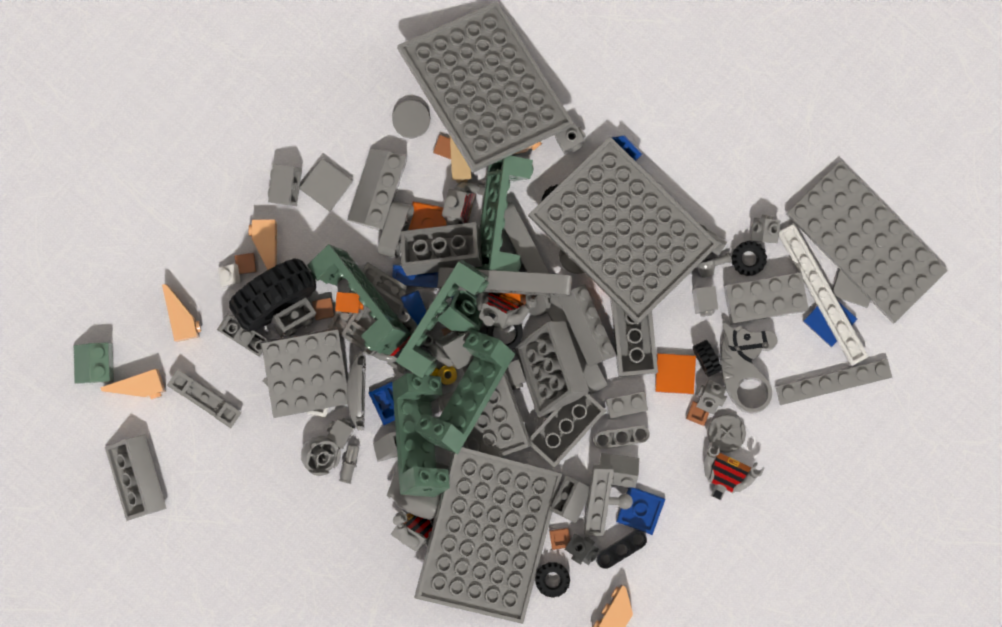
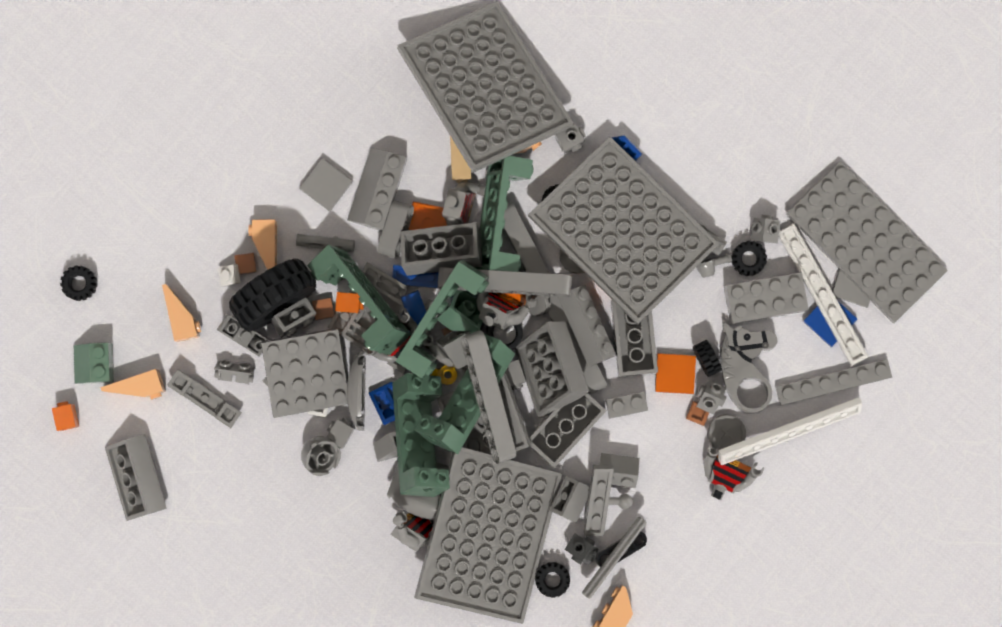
(65, 416): none -> orange brick
(67, 283): none -> black tyre
(225, 370): none -> light grey hinge
(284, 185): light grey brick -> none
(322, 242): none -> light grey pin
(349, 464): light grey axle -> none
(411, 119): light grey tile -> none
(443, 147): nougat tile -> none
(488, 396): none -> light grey beam
(559, 538): nougat tile -> none
(614, 557): none -> light grey axle
(630, 433): light grey beam -> none
(643, 512): blue tile -> none
(705, 301): light grey brick -> none
(789, 431): none -> white tile

